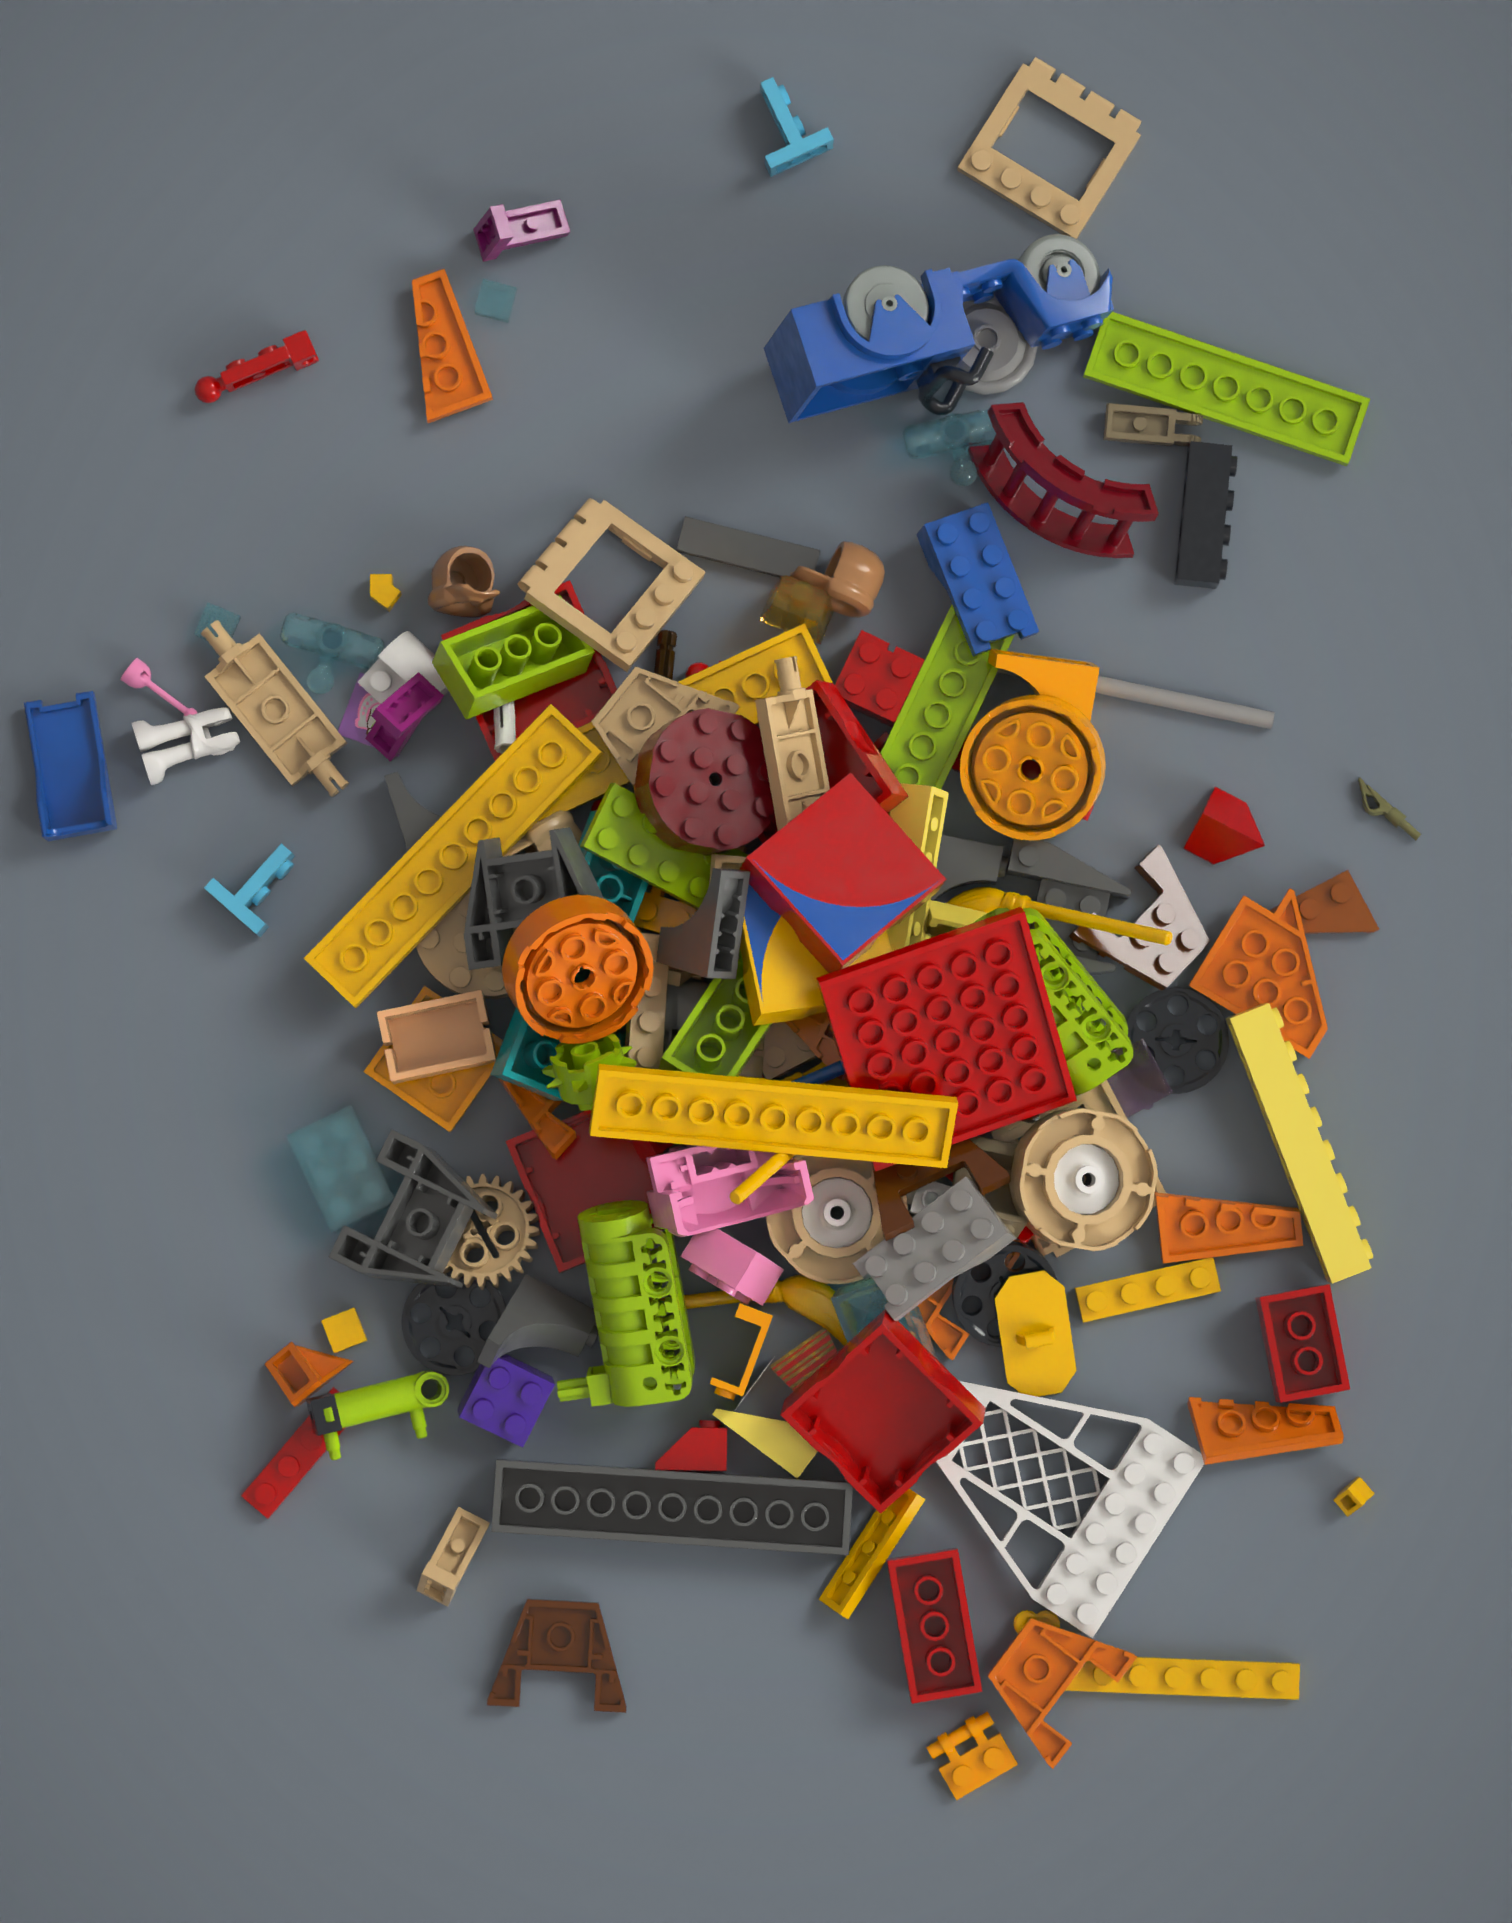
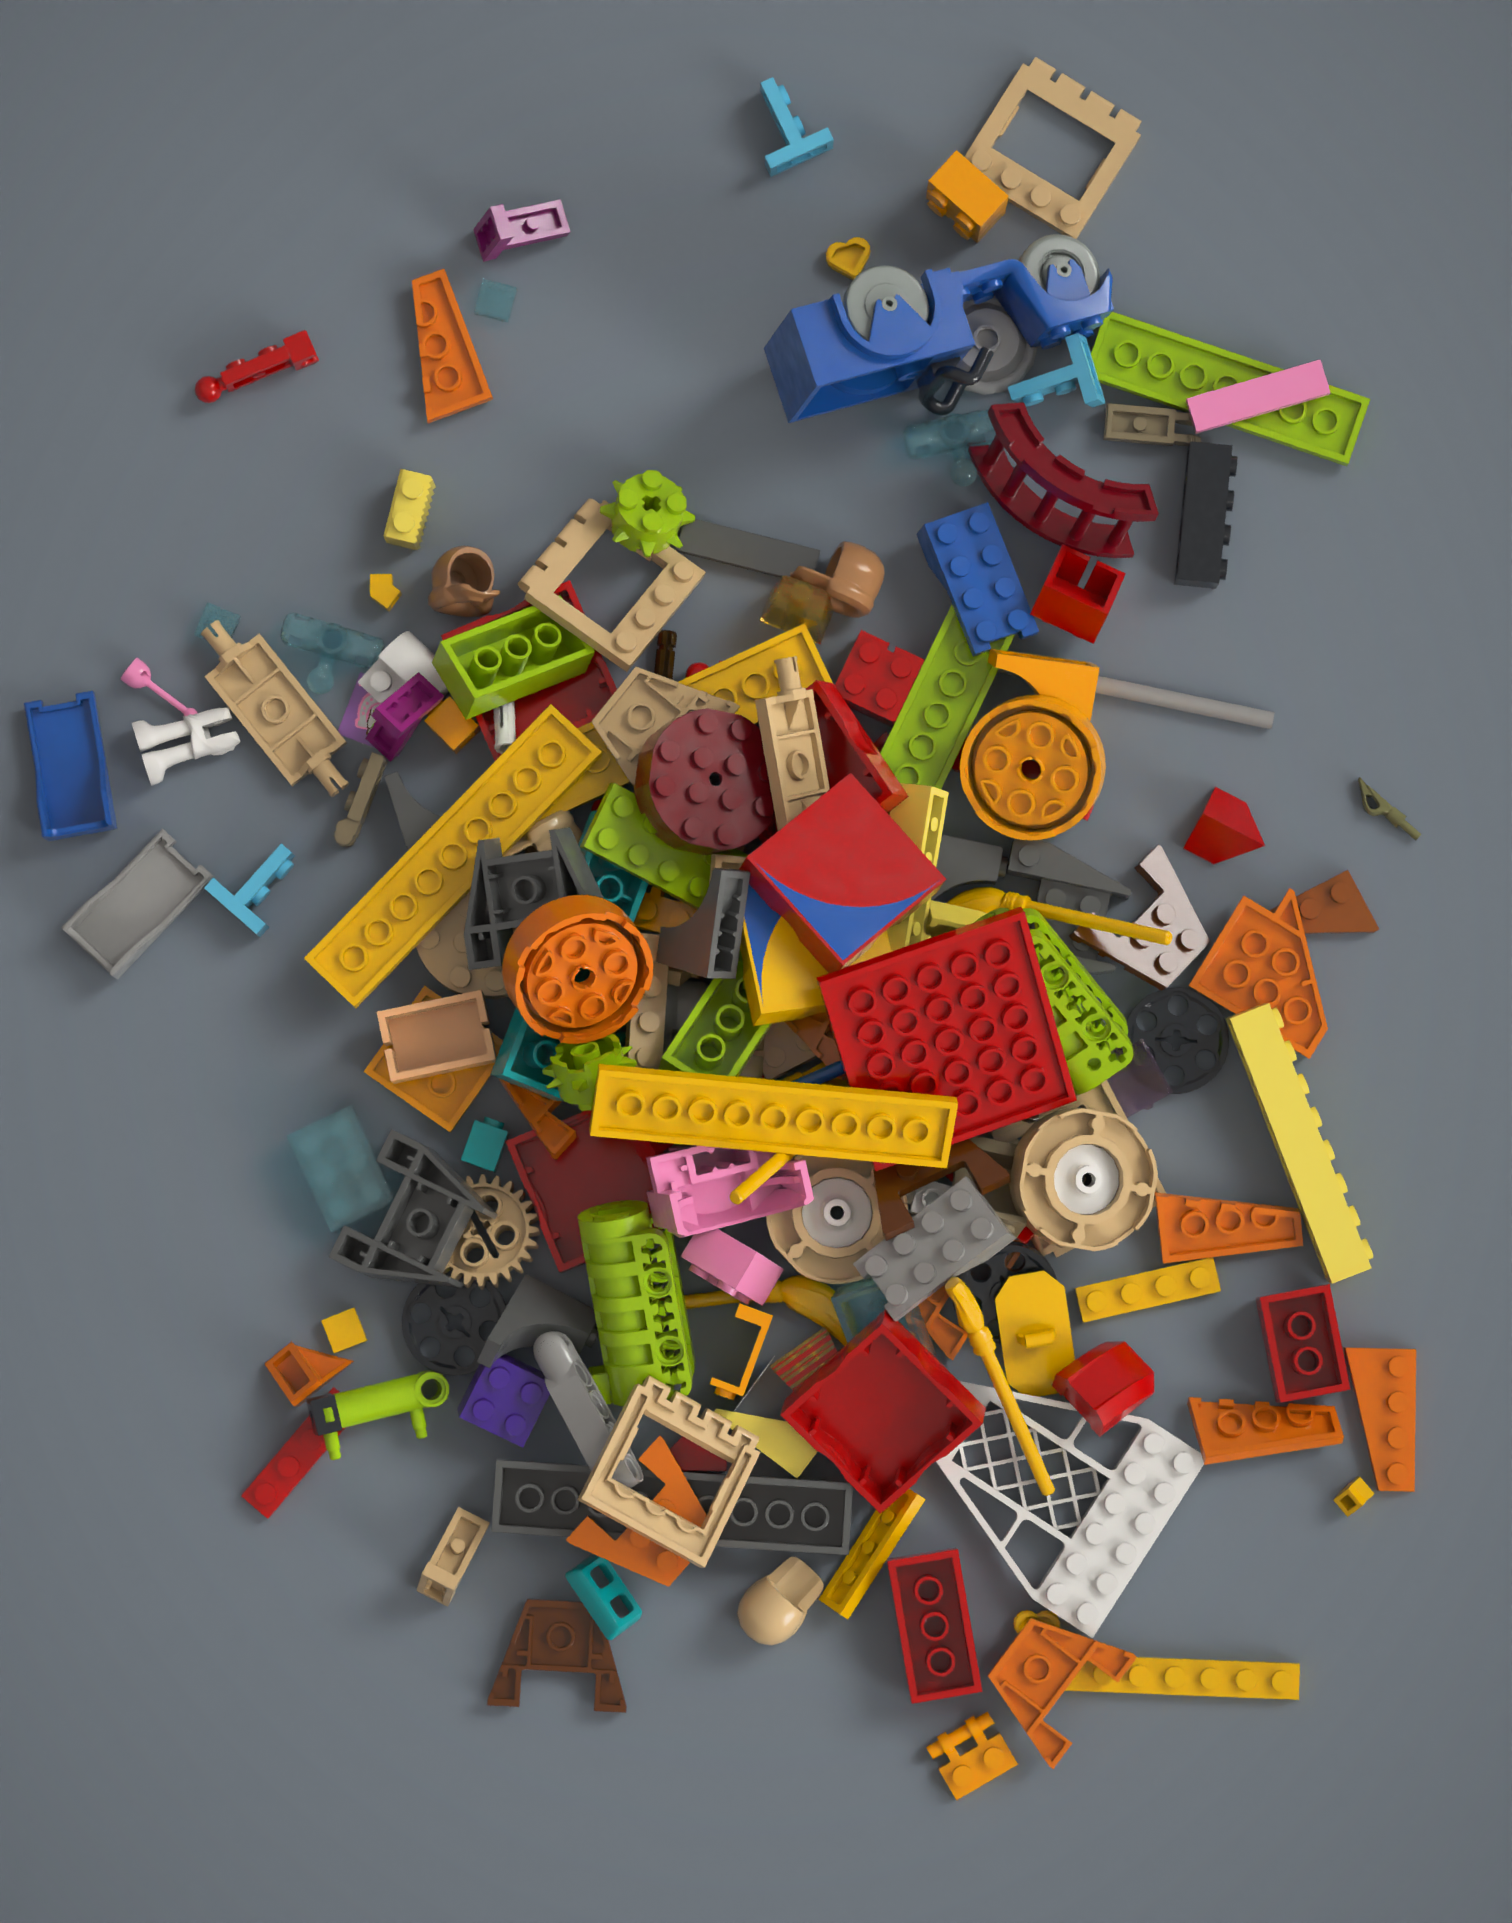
(137, 905): none -> light grey piece
(359, 802): none -> dark tan hinge
(409, 509): none -> light yellow brick
(450, 725): none -> light orange brick
(485, 1144): none -> teal brick
(580, 1402): none -> light grey piece
(598, 1599): none -> teal piece
(633, 1549): none -> orange wing
(647, 513): none -> lime brick
(647, 1516): none -> tan hinge
(779, 1602): none -> tan piece
(848, 258): none -> yellow tile
(966, 197): none -> light orange piece
(981, 1340): none -> yellow piece
(1064, 379): none -> medium azure bracket
(1072, 607): none -> red piece
(1106, 1384): none -> red slope
(1258, 396): none -> bright pink tile
(1387, 1407): none -> orange wing

